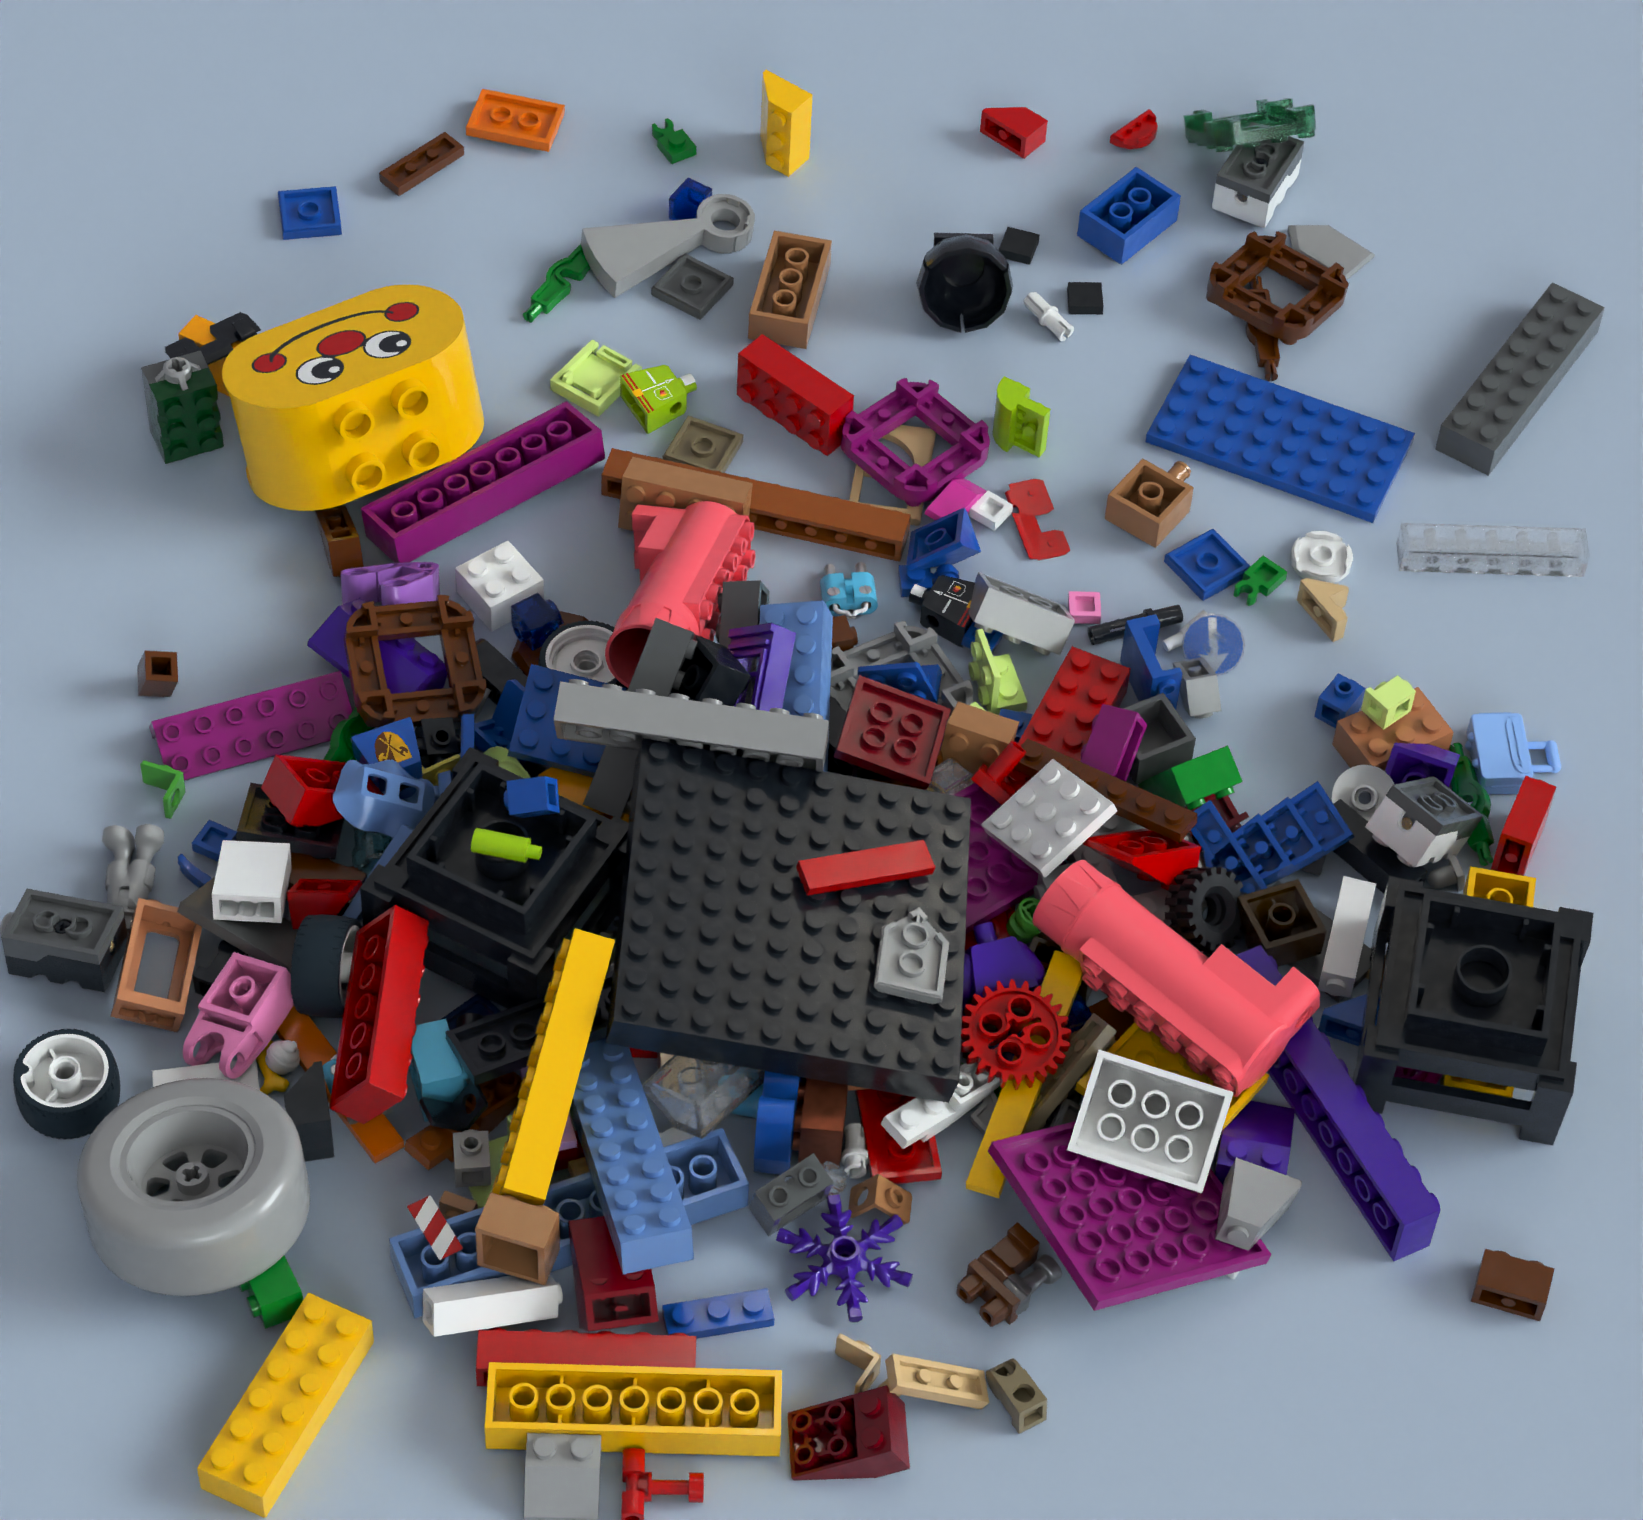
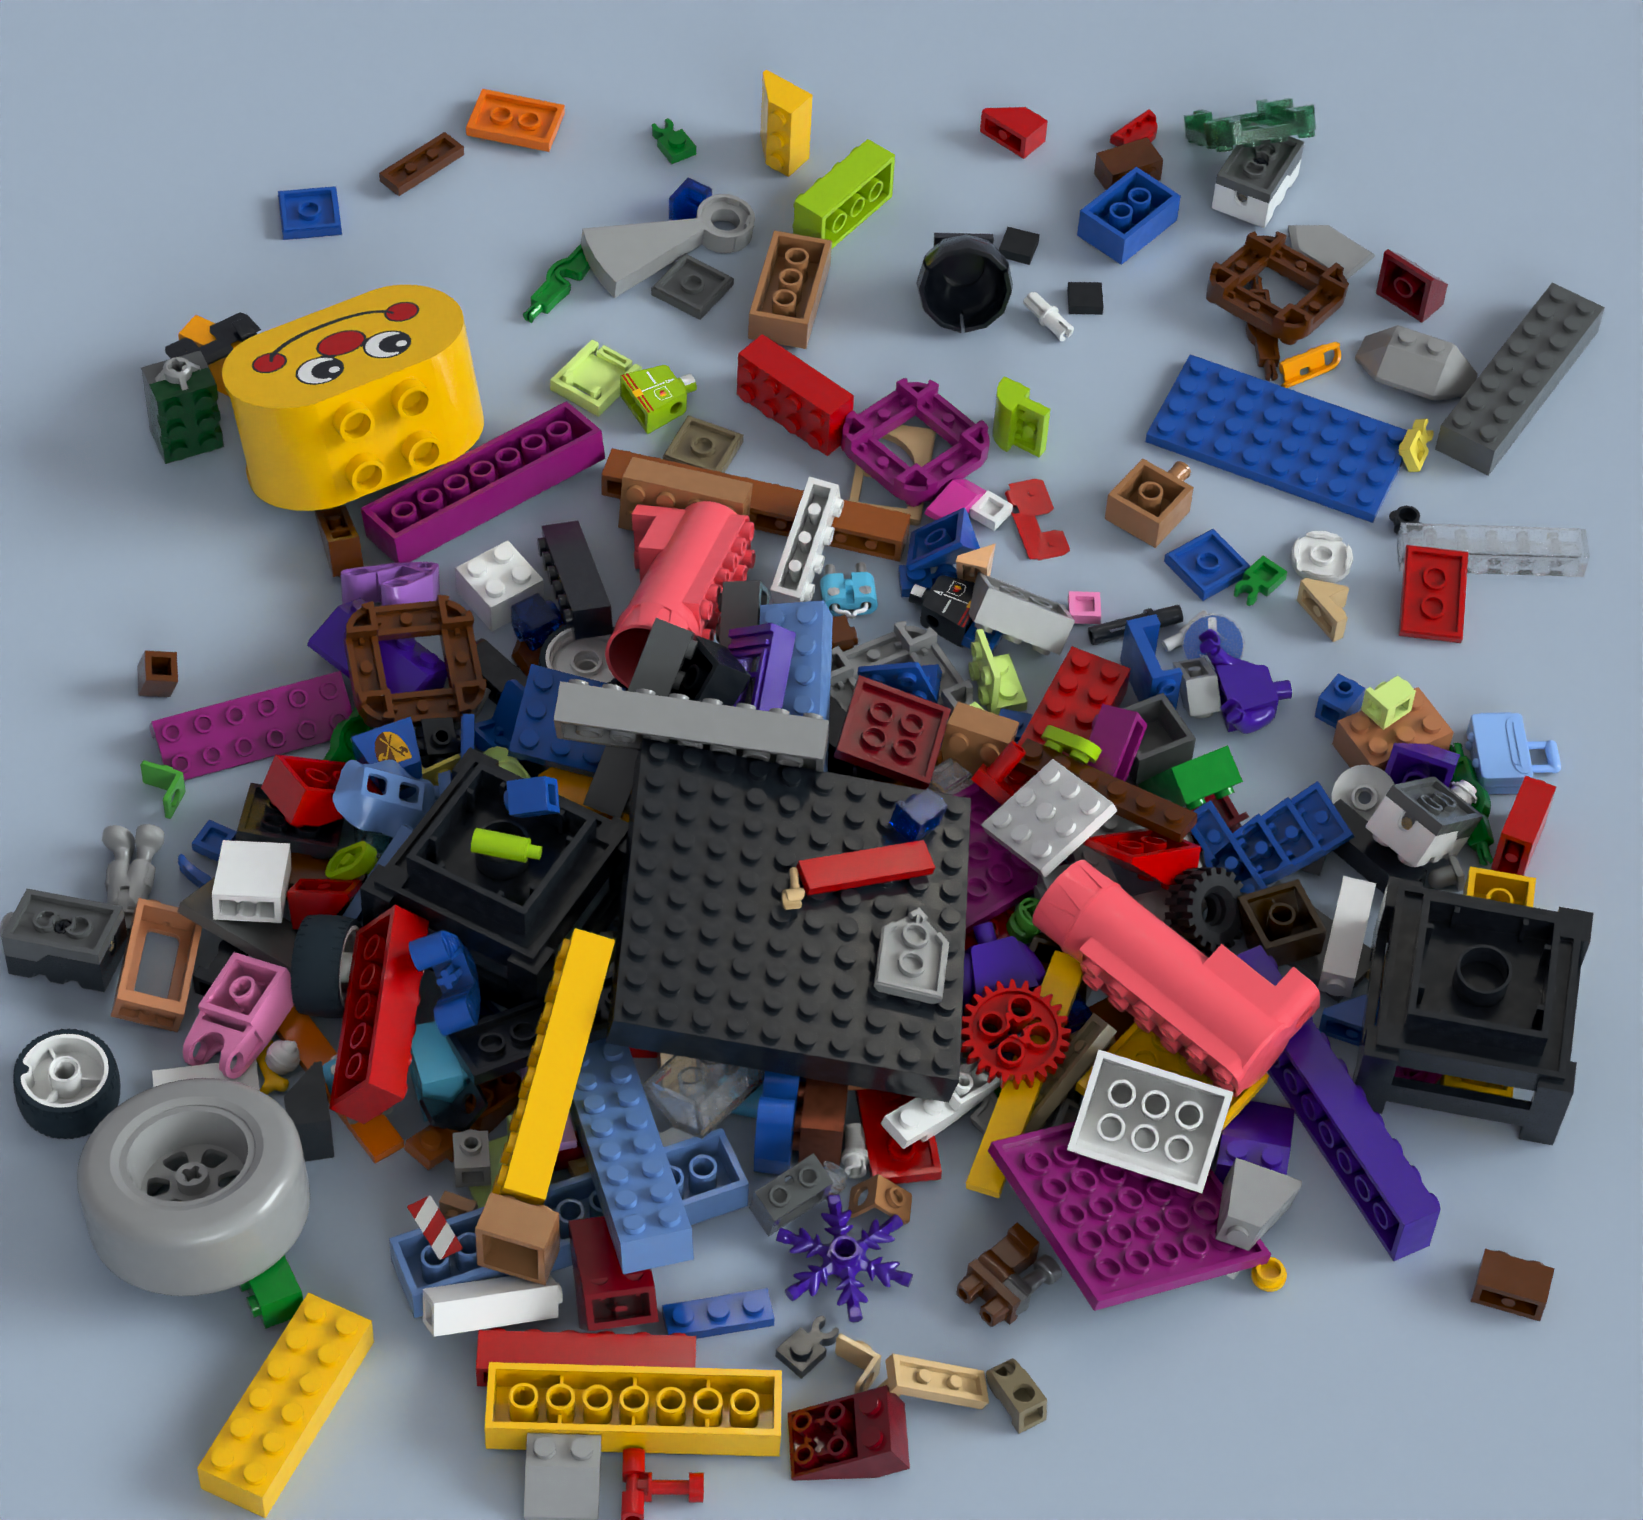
(352, 861): none -> lime plate
(455, 975): none -> blue connector
(575, 580): none -> black brick
(792, 897): none -> tan hand
(805, 1350): none -> plate
(806, 542): none -> white brick
(846, 194): none -> lime brick
(918, 815): none -> clear blue brick
(975, 561): none -> light nougat slope
(1075, 745): none -> lime plate
(1120, 160): none -> reddish brown brick
(1245, 689): none -> dark purple torso
(1269, 1276): none -> yellow plate
(1313, 360): none -> light orange piece
(1404, 514): none -> black plate
(1410, 286): none -> dark red slope
(1414, 447): none -> light yellow plate
(1416, 363): none -> light grey wedge
(1433, 593): none -> red tile
(1465, 791): none -> white plate

